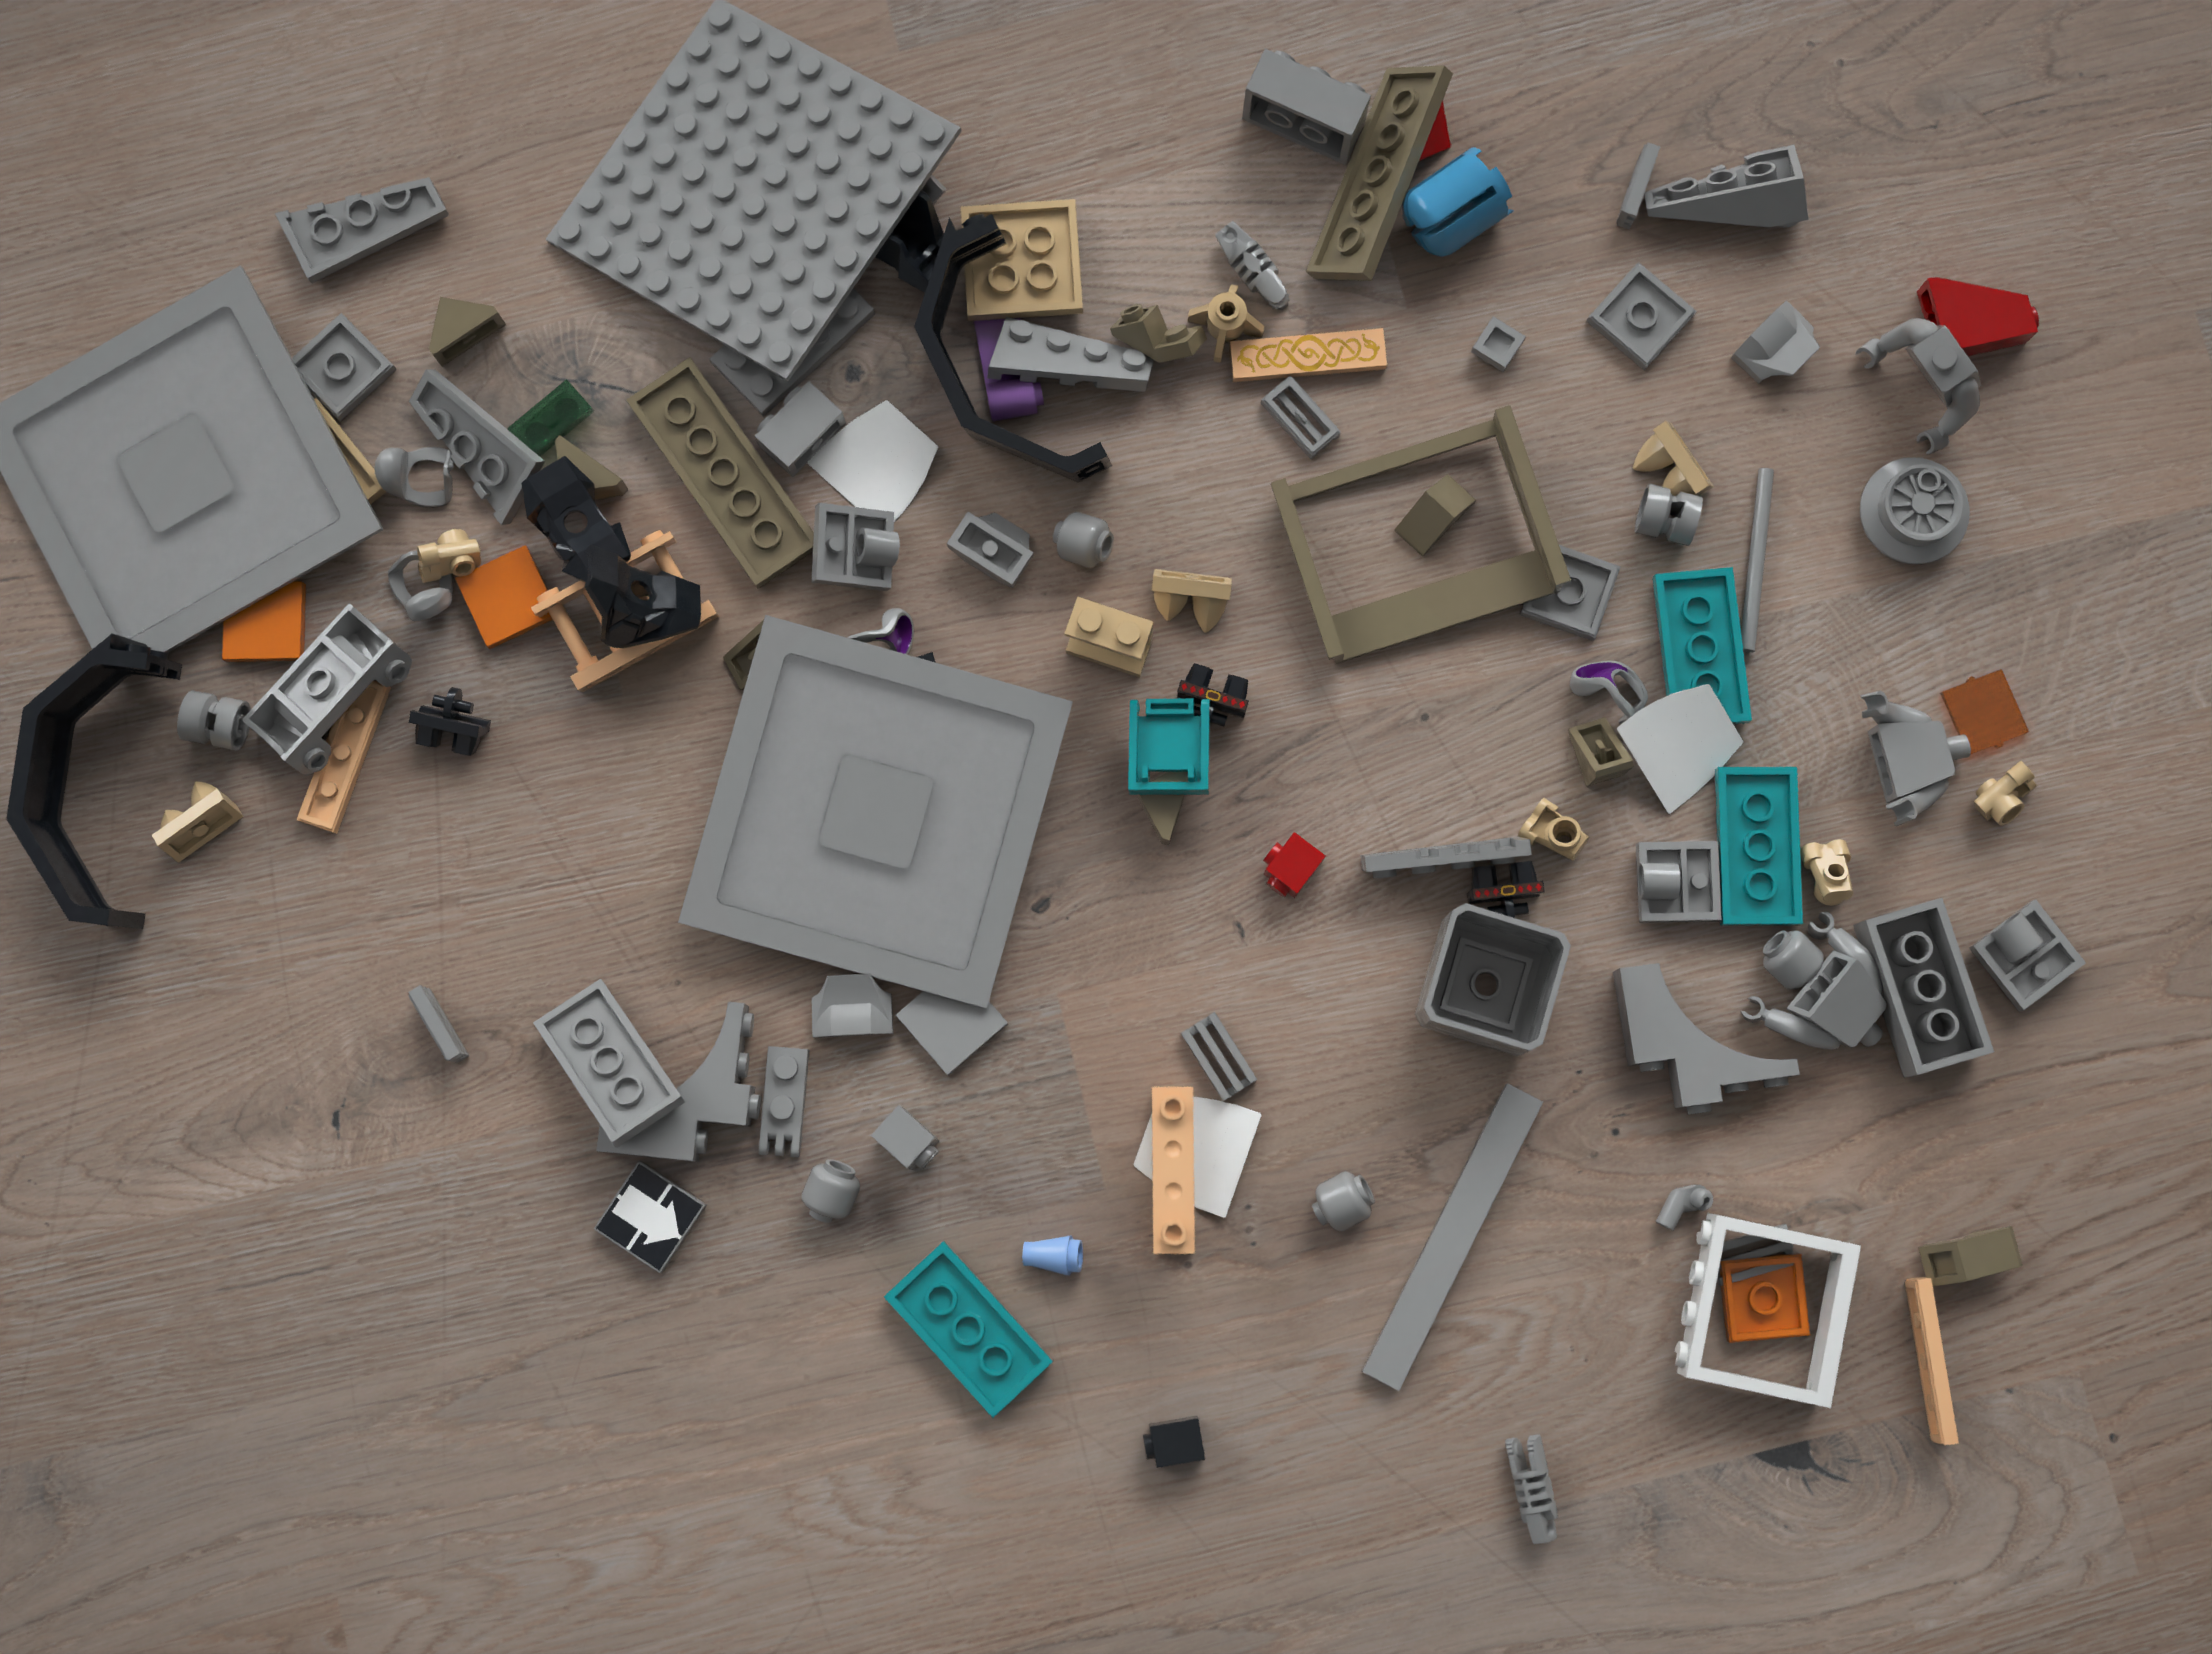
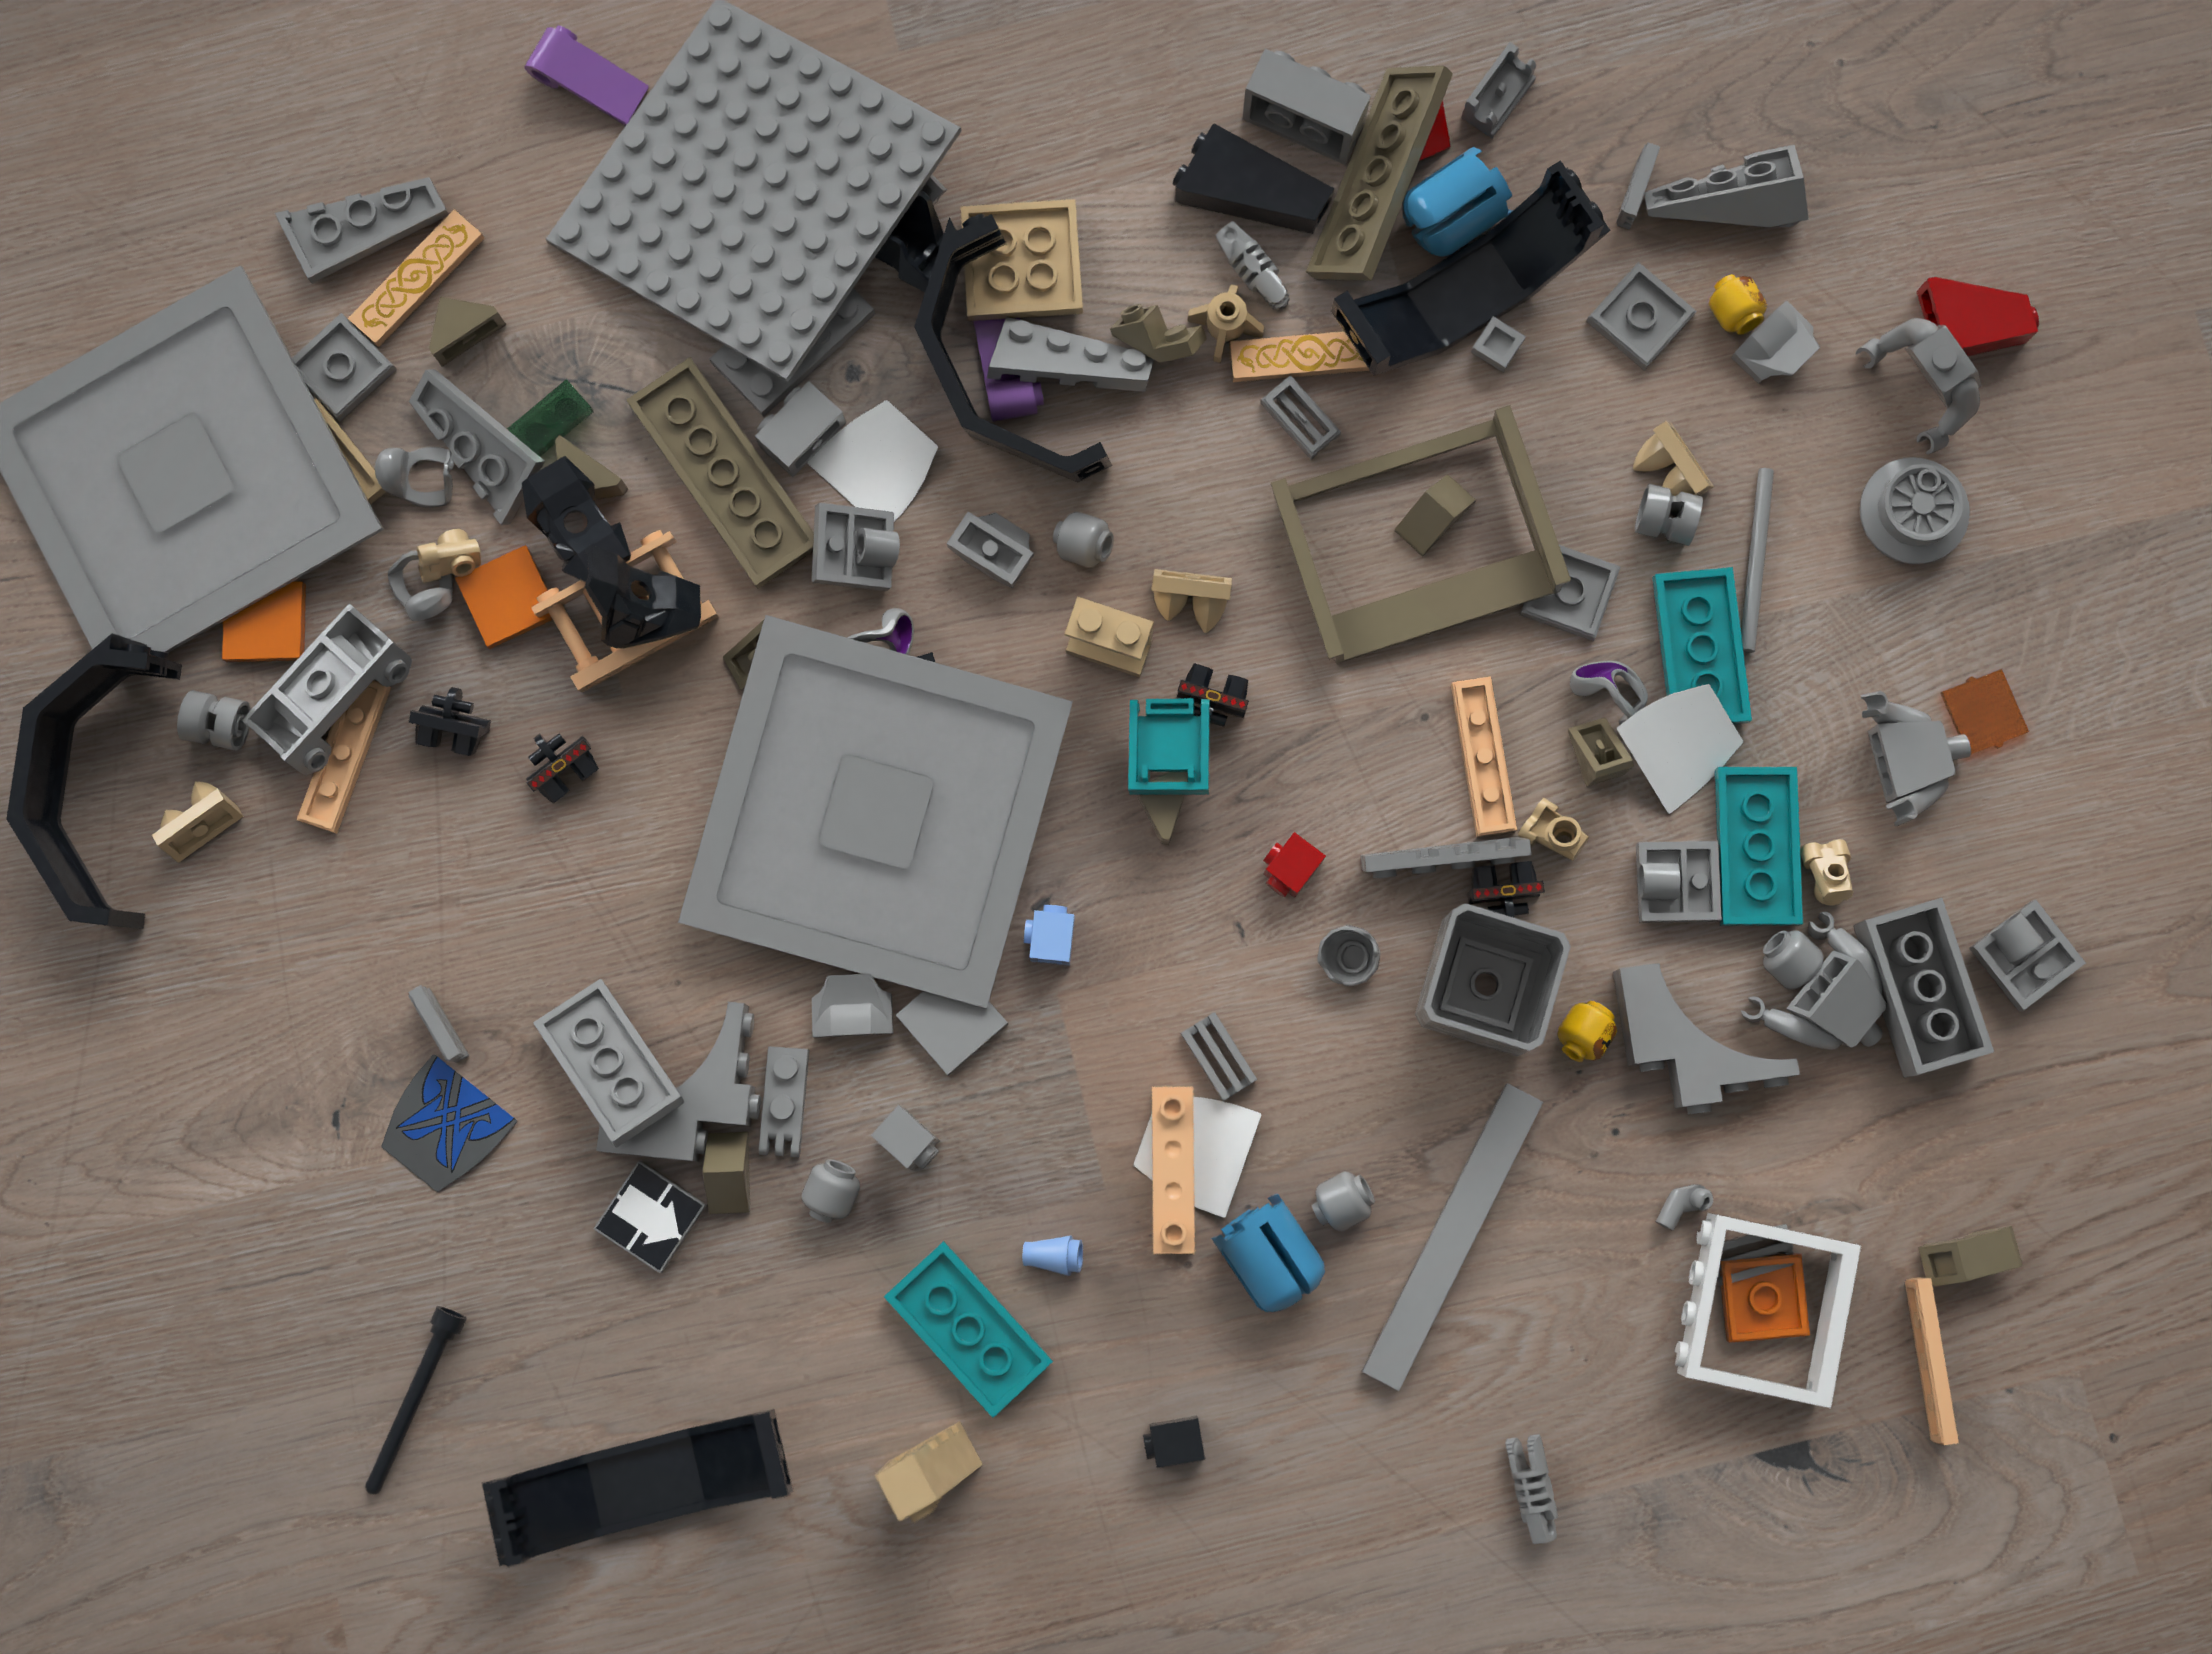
(416, 278): none -> light nougat tile
(444, 1125): none -> sticker
(445, 1326): none -> black piece
(546, 777): none -> black hips
(567, 63): none -> medium lavender door
(636, 1485): none -> black panel
(727, 1173): none -> dark tan slope
(927, 1472): none -> tan wedge
(1050, 935): none -> light blue brick
(1250, 184): none -> black slope
(1271, 1256): none -> dark azure cylinder
(1349, 955): none -> light grey hair
(1476, 281): none -> black panel
(1483, 757): none -> light nougat tile
(1499, 91): none -> light grey hinge
(1587, 1031): none -> yellow head
(1738, 304): none -> yellow head
(2001, 797): tan plate -> none

